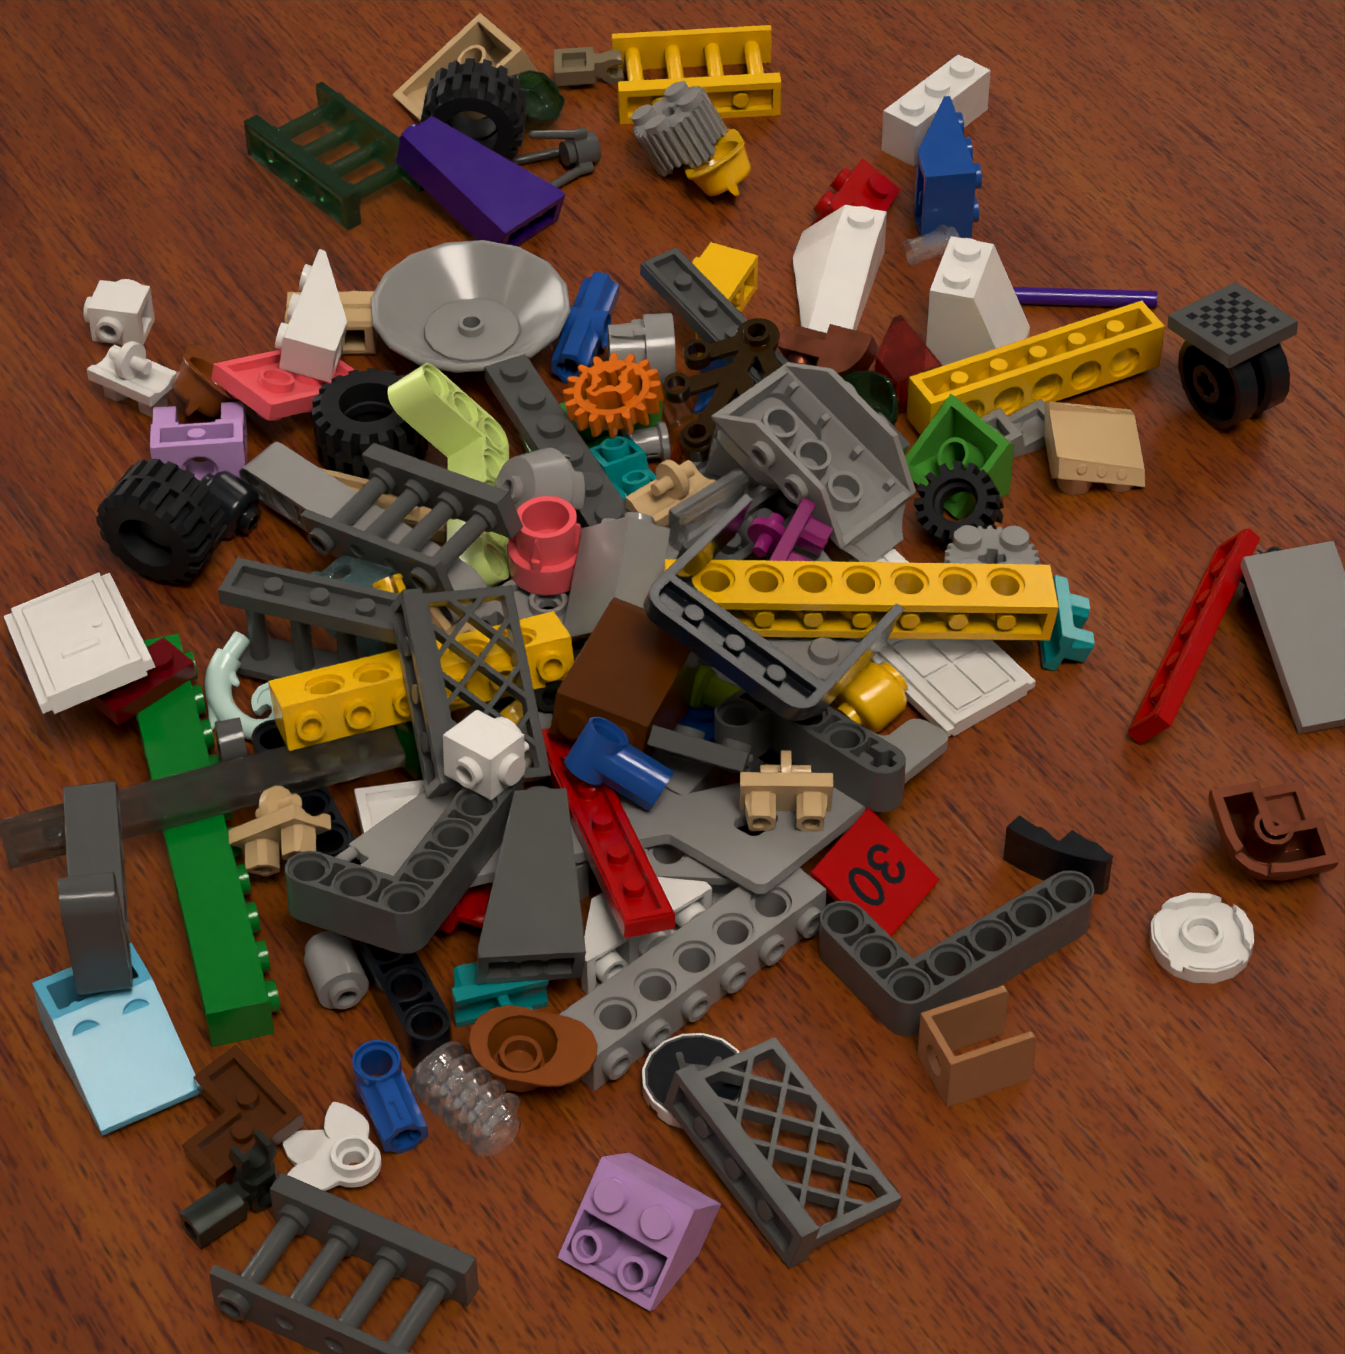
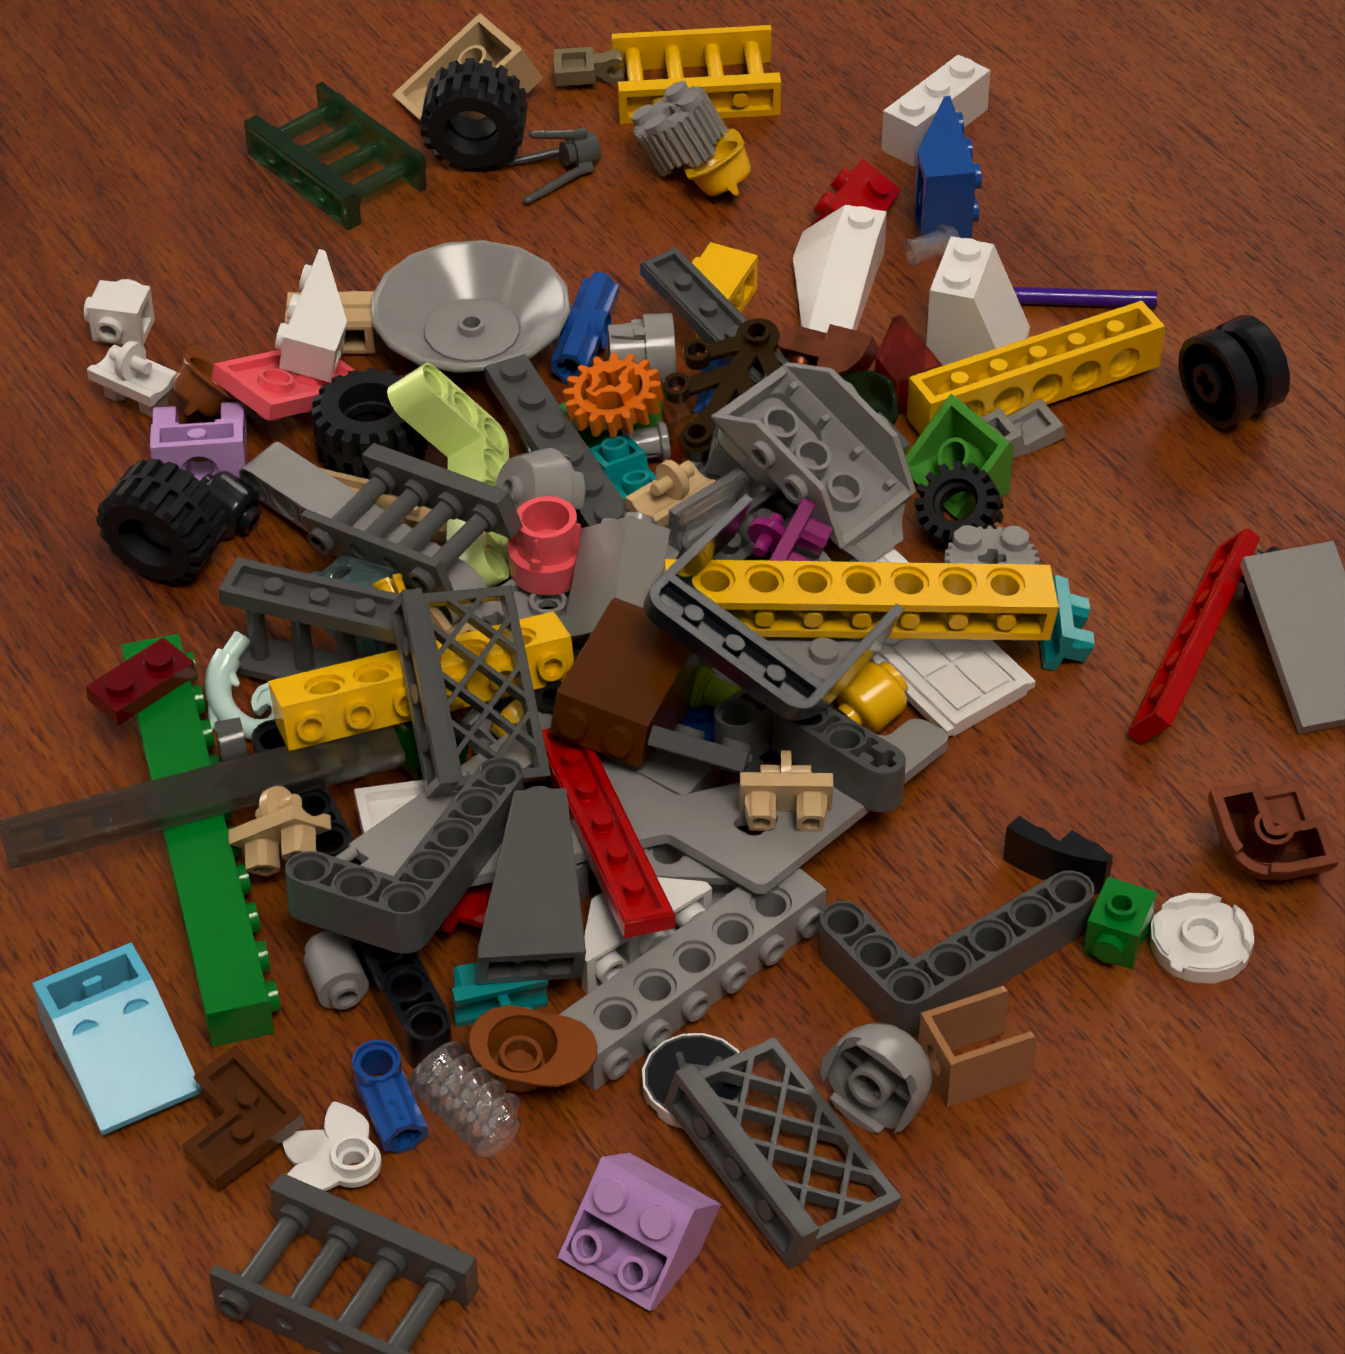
(78, 643): white piece -> none
(95, 890): dark grey beam -> none
(228, 1203): pearl dark grey bar -> none
(477, 185): dark purple slope -> none
(485, 754): white brick -> none
(543, 99): clear green hair -> none
(606, 757): blue piece -> none
(875, 872): red piece -> none
(878, 1077): none -> light grey cylinder
(1092, 446): tan slope -> none
(1119, 923): none -> green brick
(1232, 324): dark grey tile -> none

